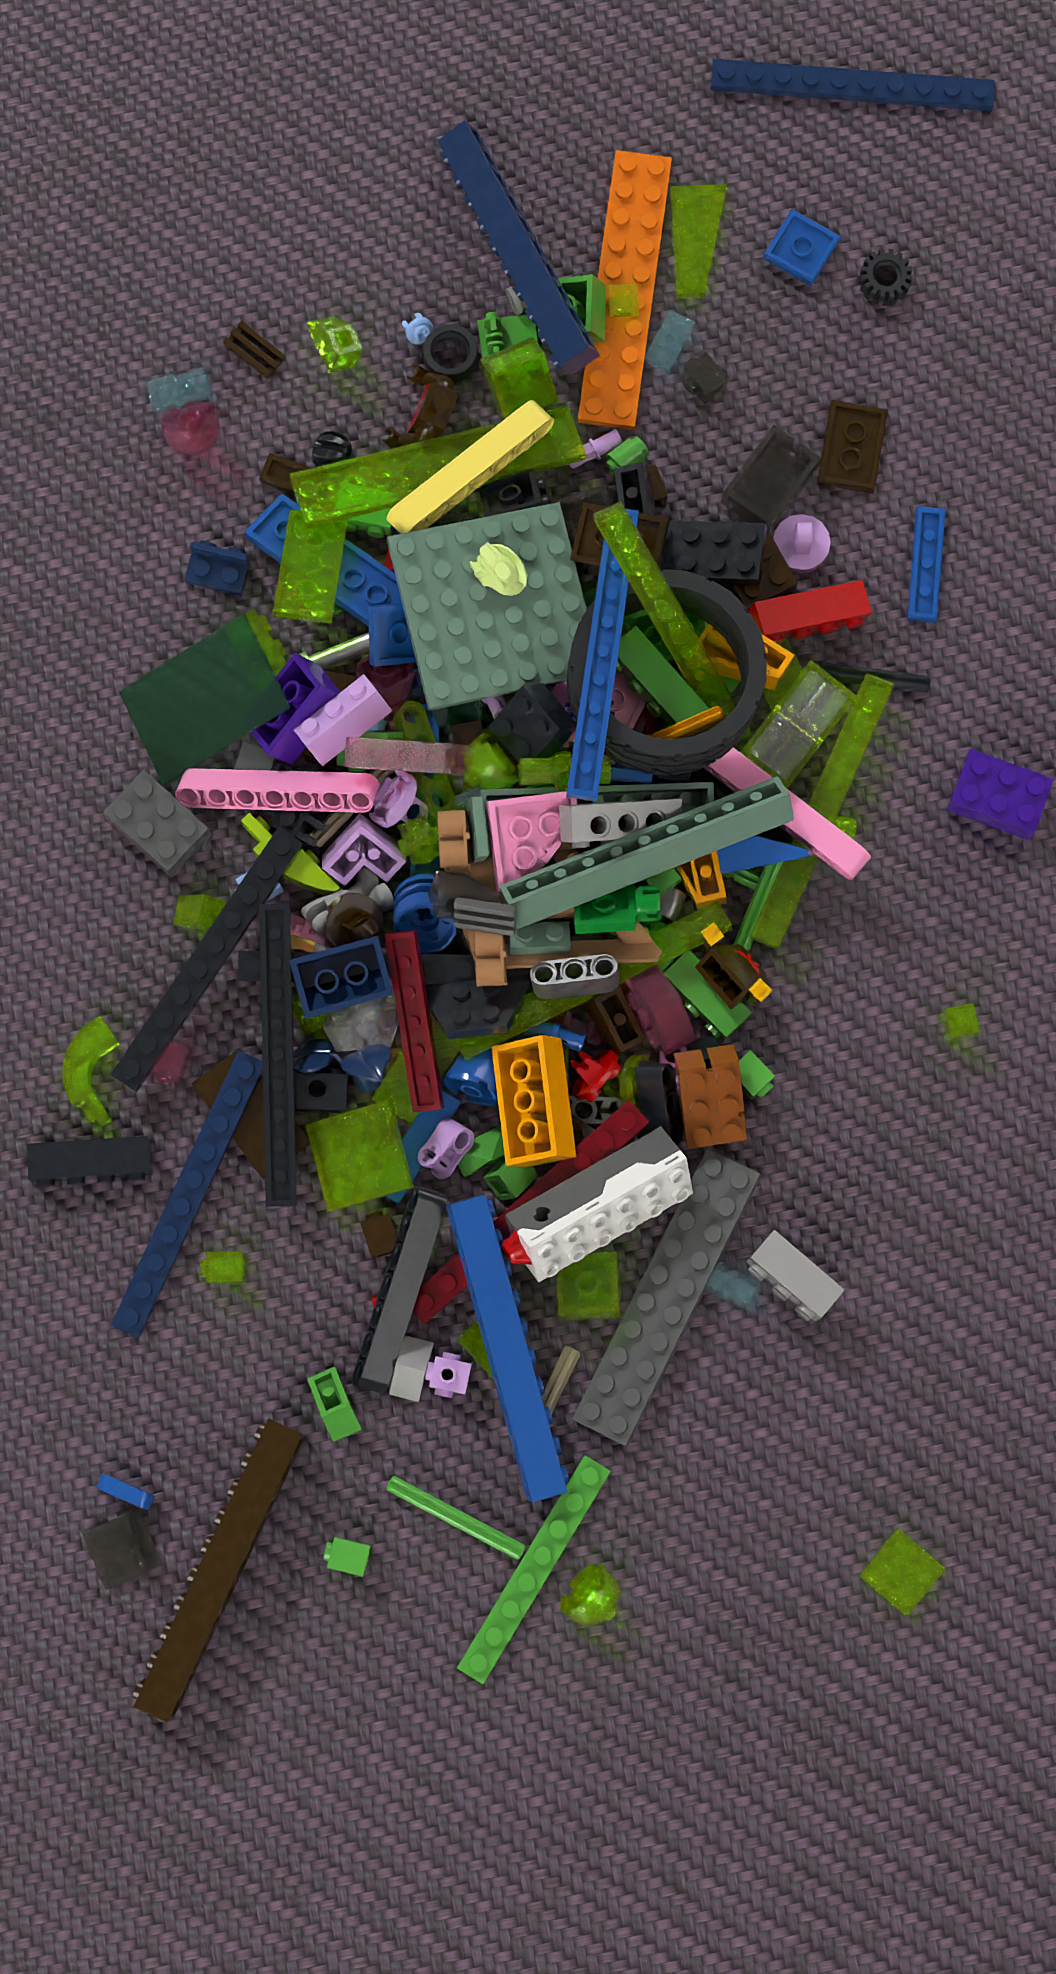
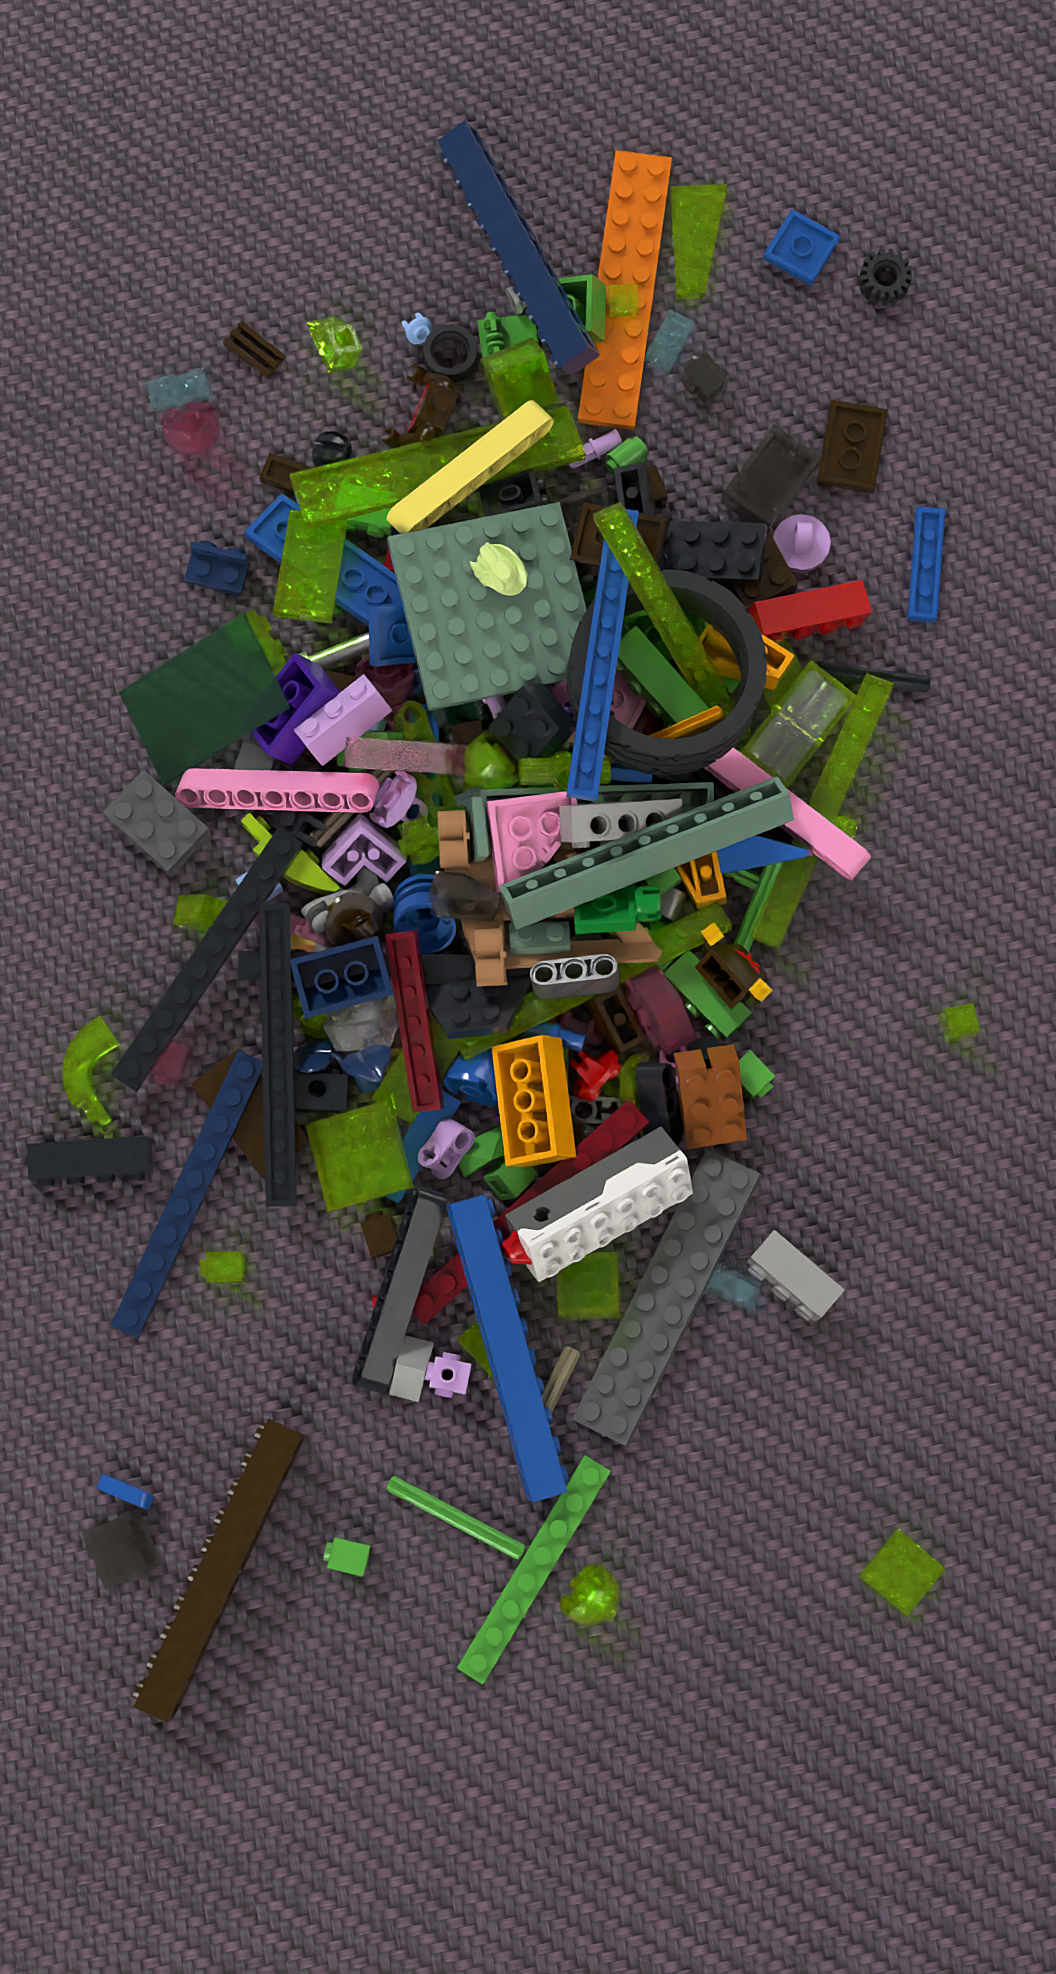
(334, 1404): bright green slope -> none
(485, 920): dark grey tile -> none
(852, 85): dark blue plate -> none
(999, 794): dark purple brick -> none

